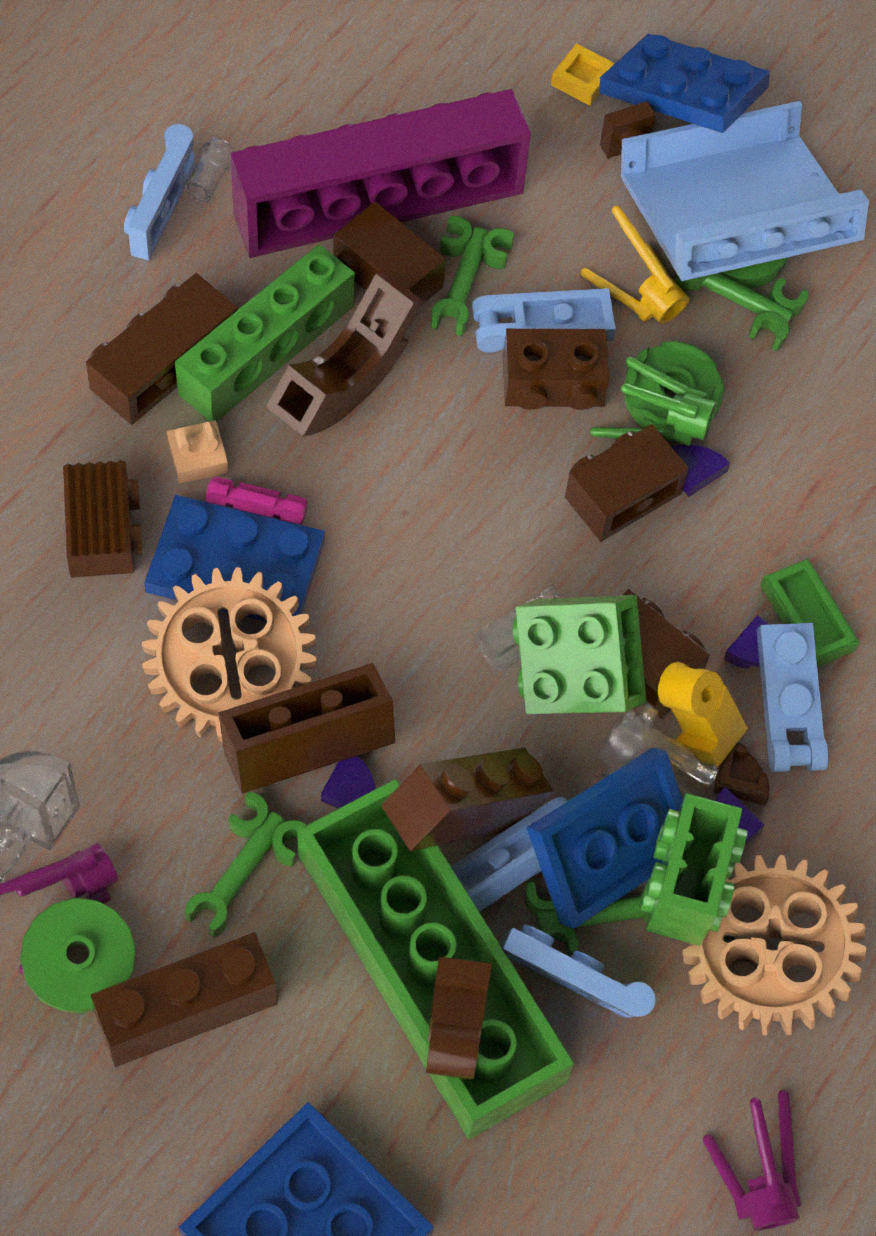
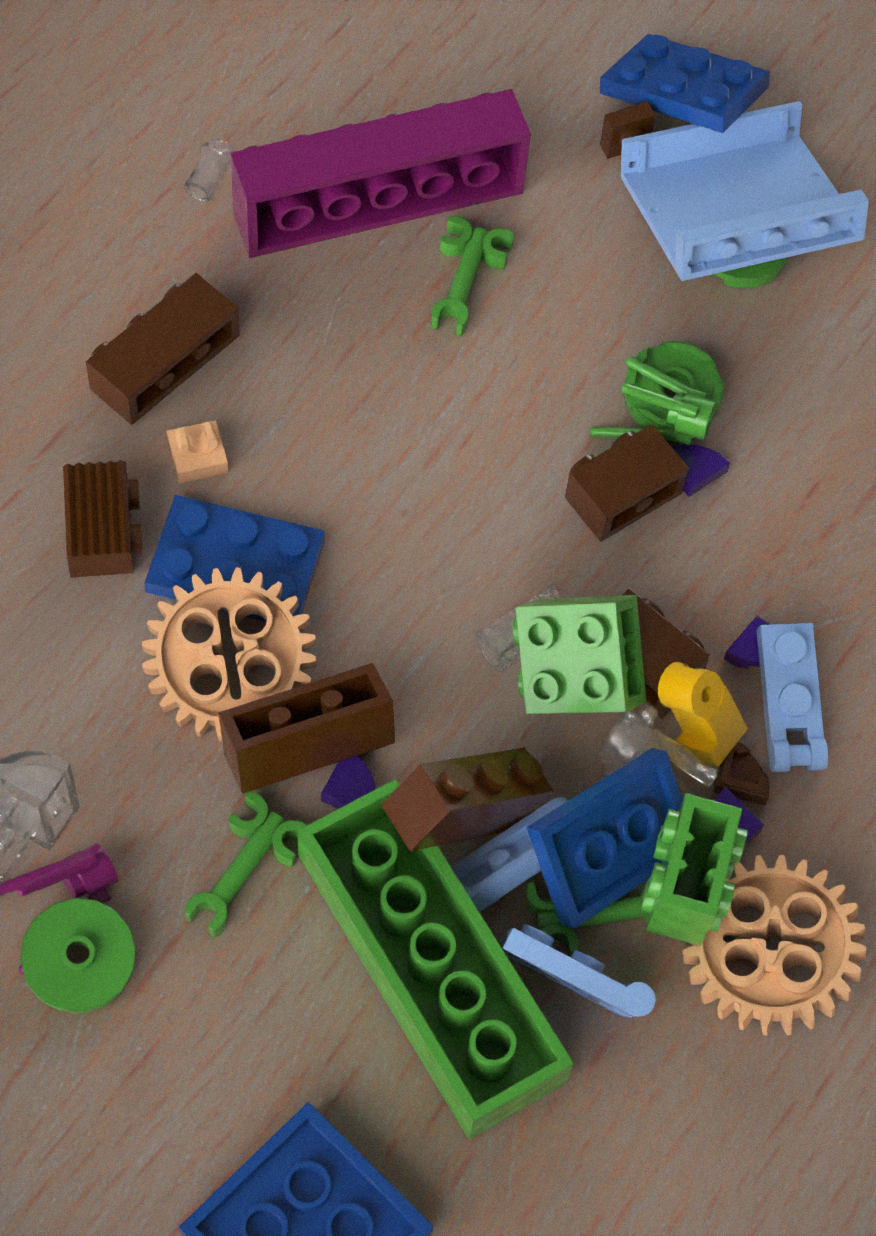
(161, 192): light blue plate -> none
(184, 999): reddish brown brick -> none
(256, 500): dark pink axle -> none
(265, 333): bright green brick -> none
(337, 380): reddish brown arch -> none
(381, 244): reddish brown brick -> none
(457, 1017): reddish brown leg -> none
(541, 311): light blue plate -> none
(555, 368): reddish brown brick -> none
(580, 74): yellow plate -> none
(660, 293): yellow plant -> none
(771, 1197): magenta plant -> none
(772, 311): bright green bar -> none
(803, 598): bright green tile -> none

